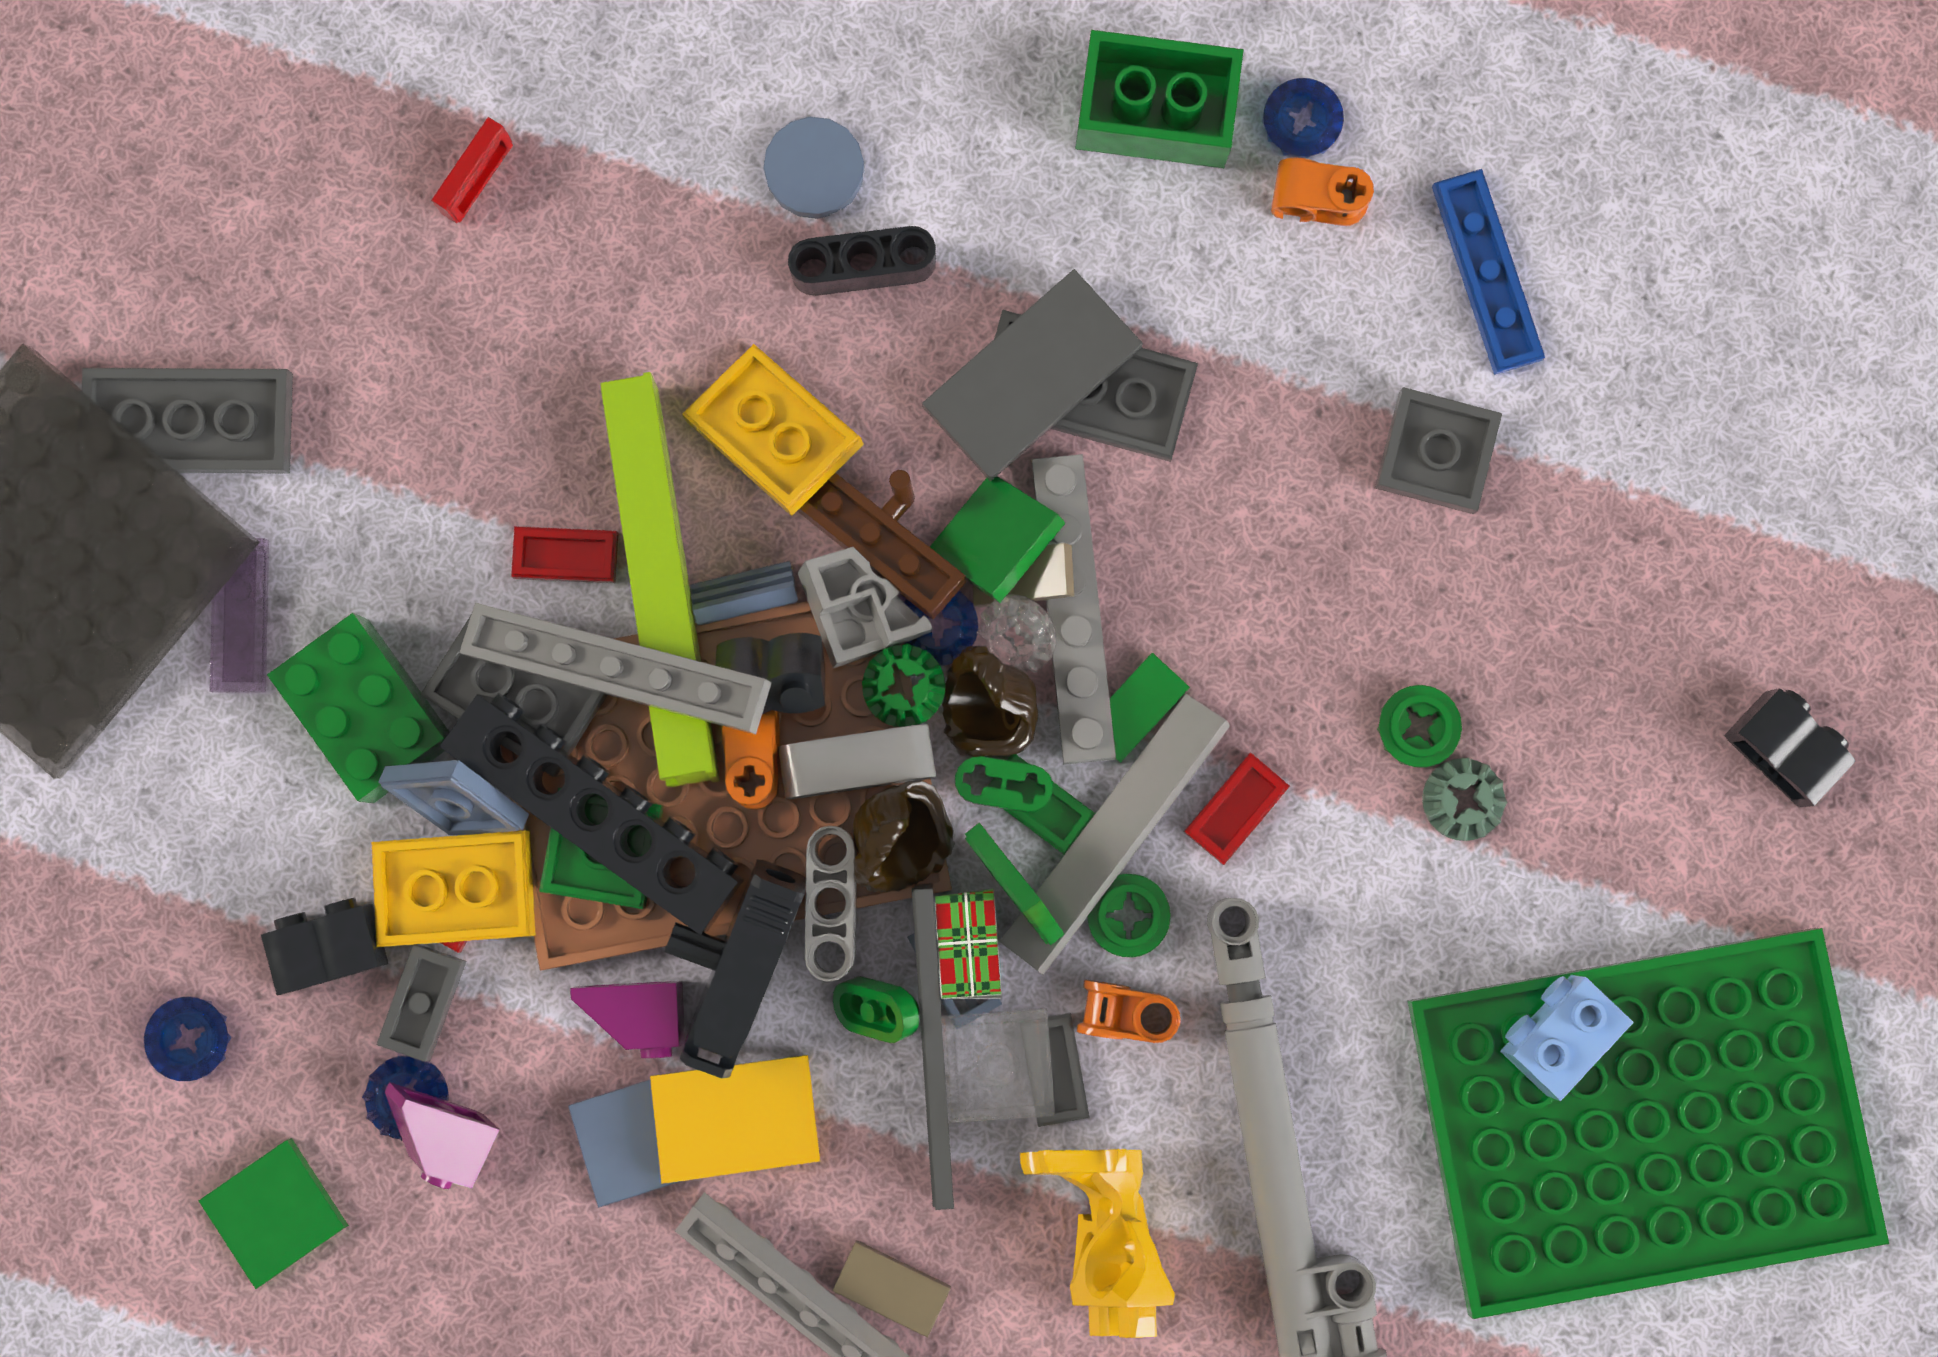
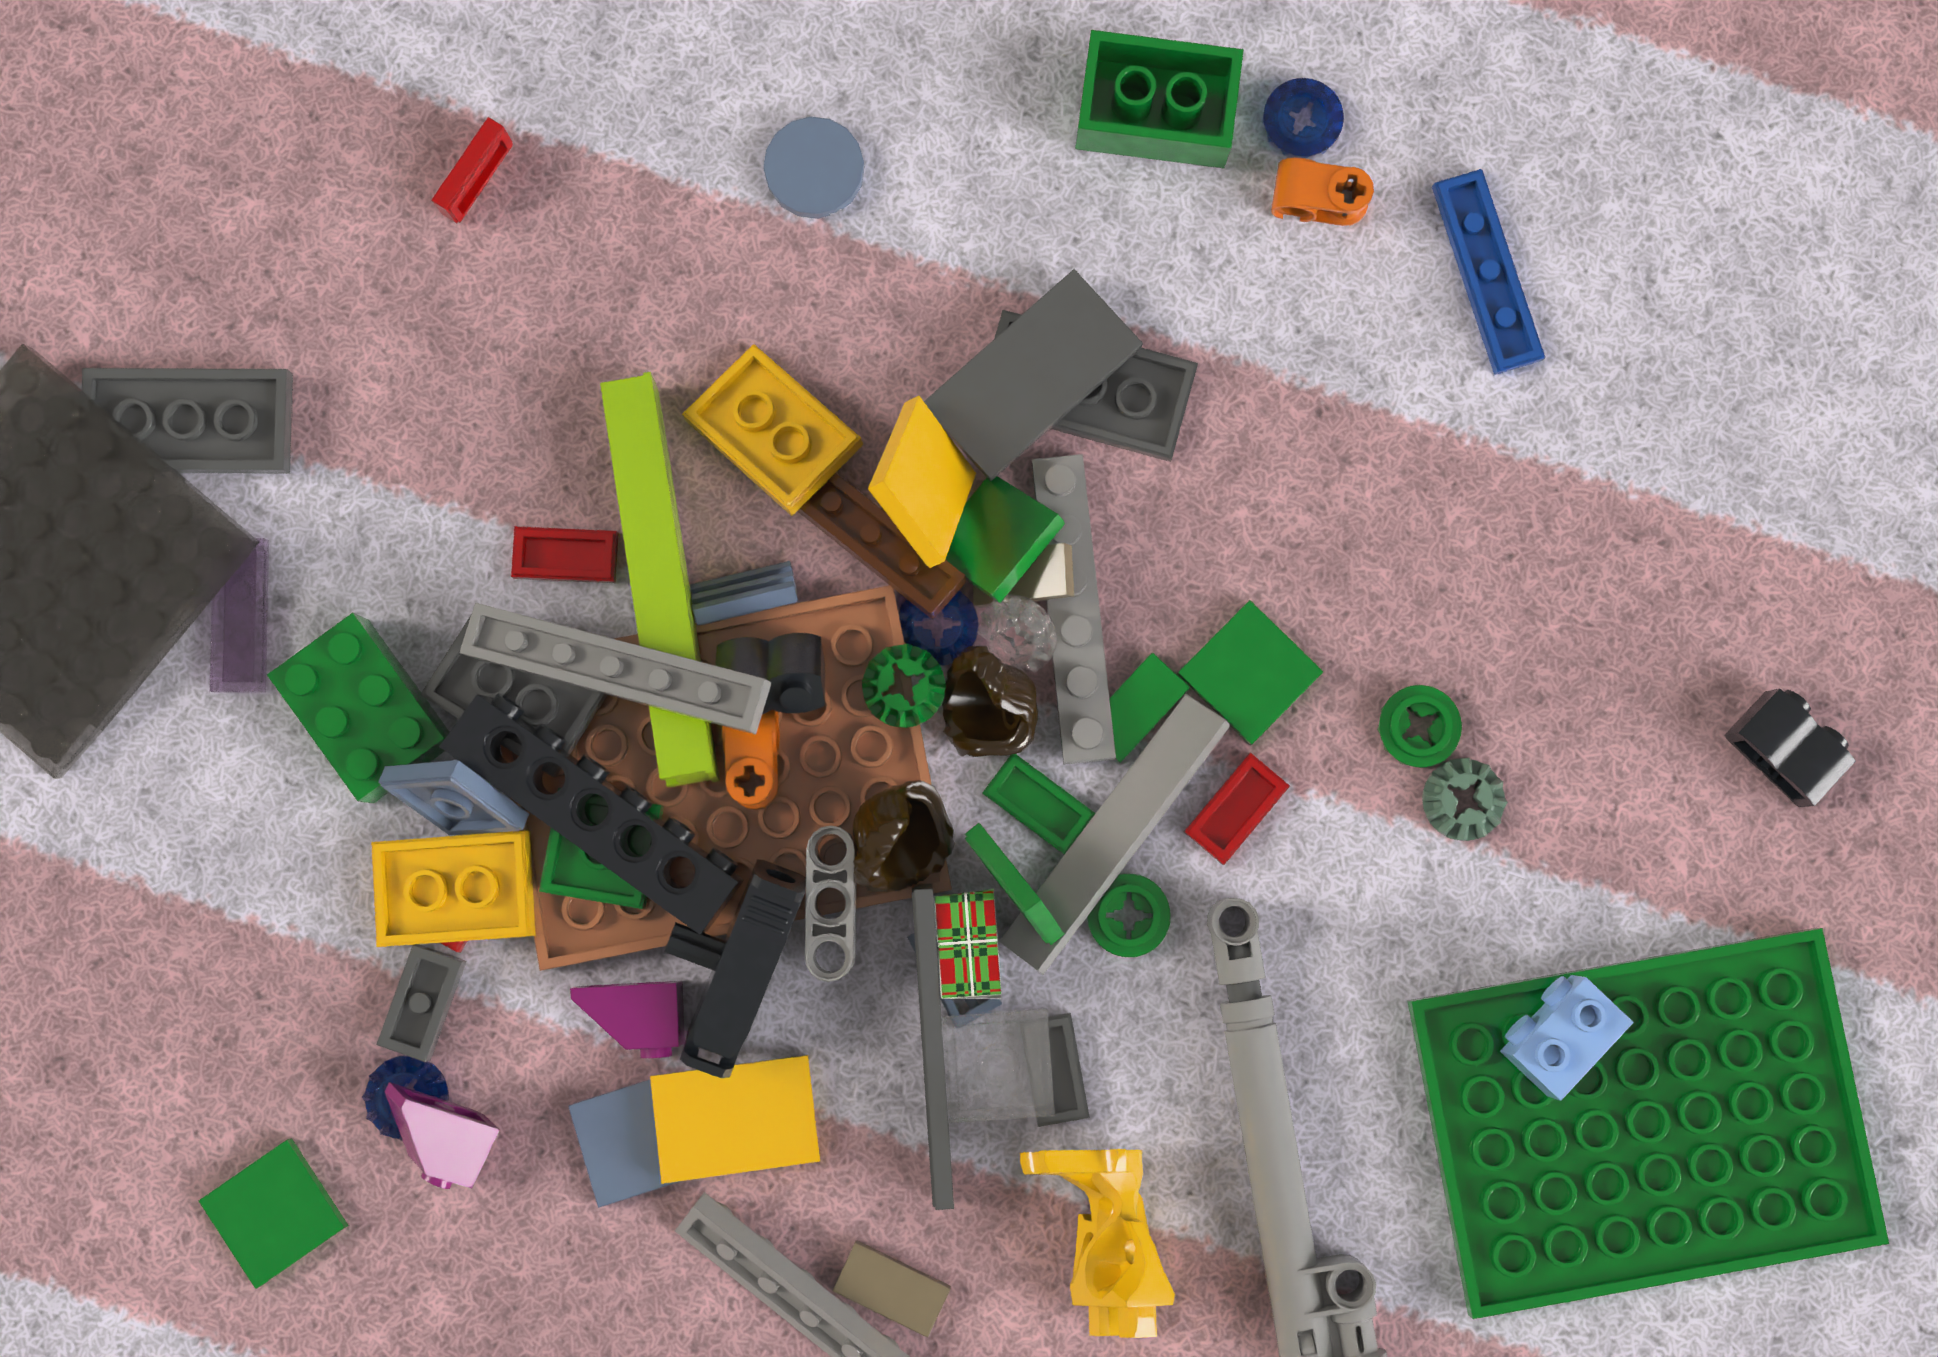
(164, 1031): clear blue gear -> none
(324, 948): black brick -> none
(839, 250): black beam -> none
(856, 608): light grey slope -> none
(856, 761): light grey beam -> none
(876, 1009): green plate -> none
(923, 482): none -> yellow tile
(1006, 772): green beam -> none
(1124, 1013): orange piece -> none
(1250, 672): none -> green tile
(1438, 450): dark grey plate -> none

